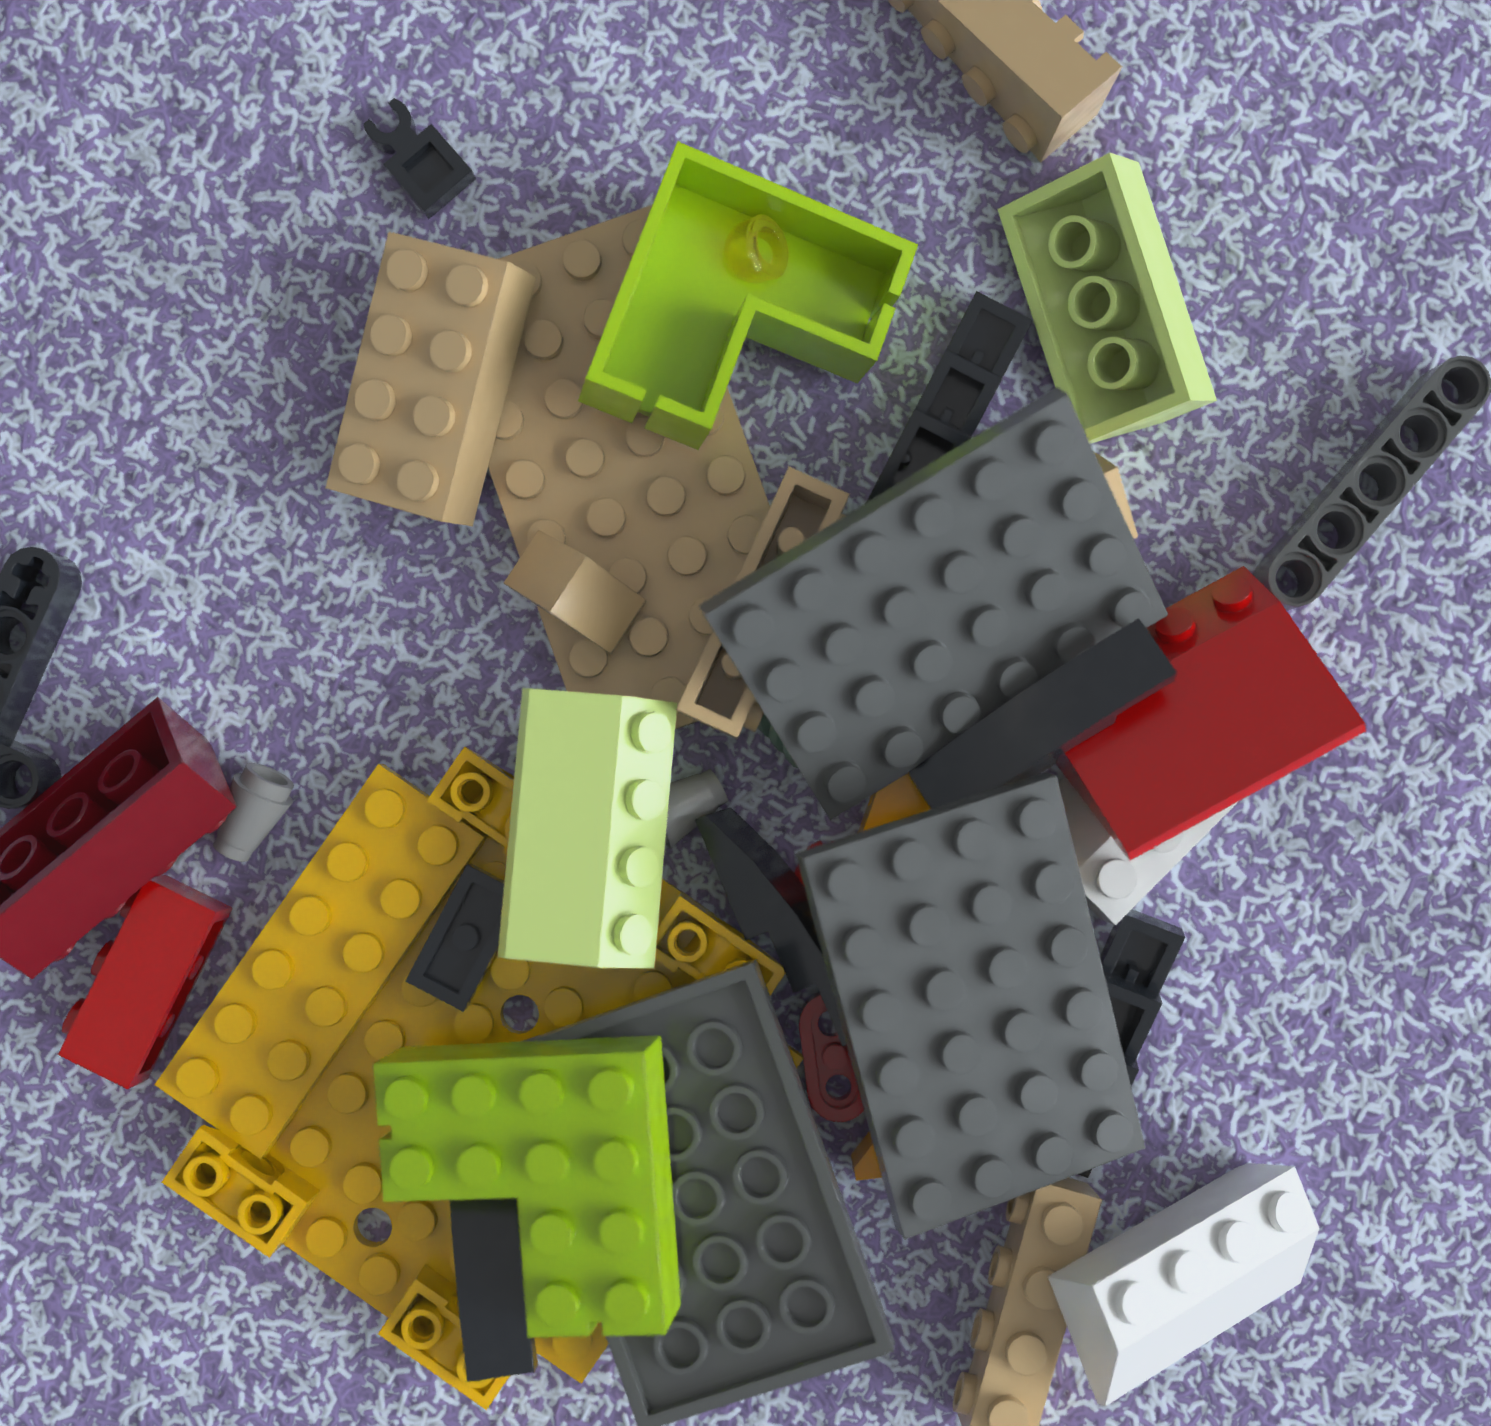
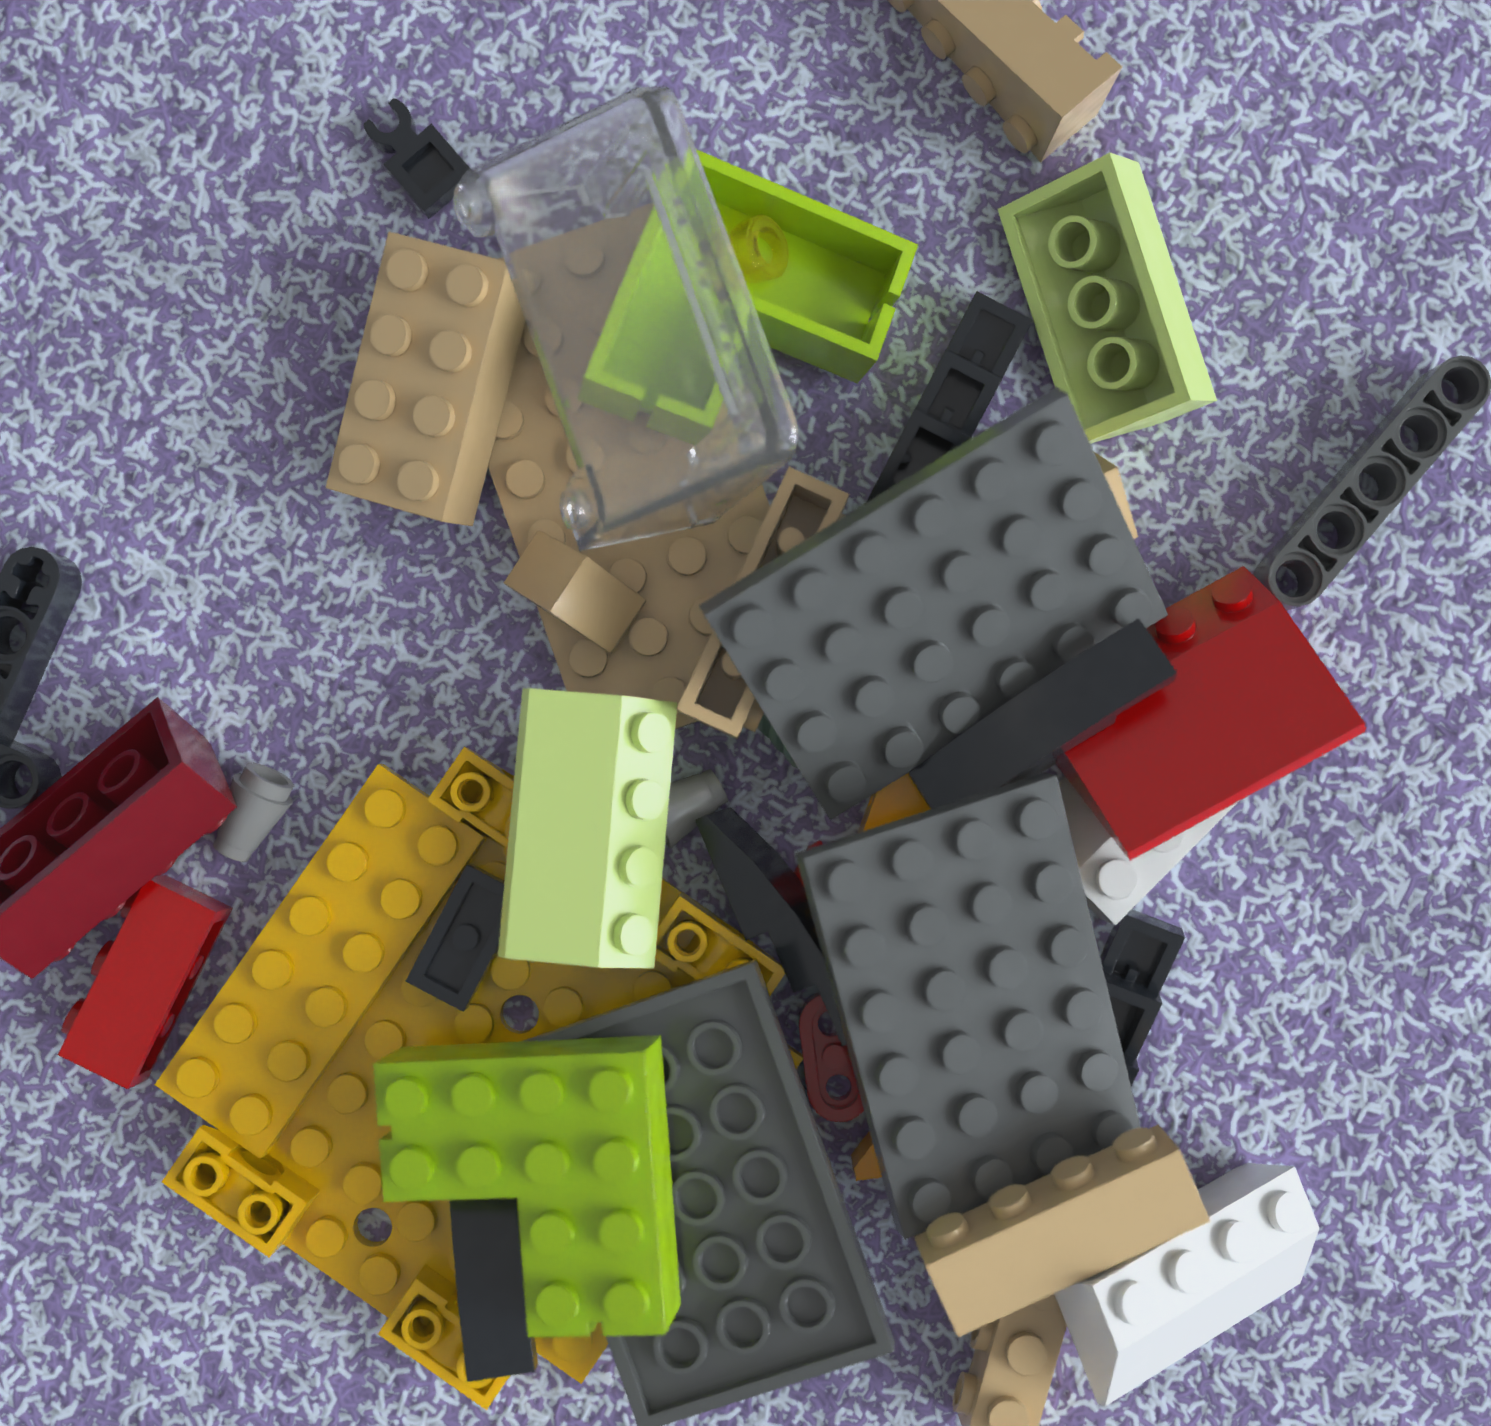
(635, 318): none -> clear windscreen
(1060, 1228): none -> tan brick

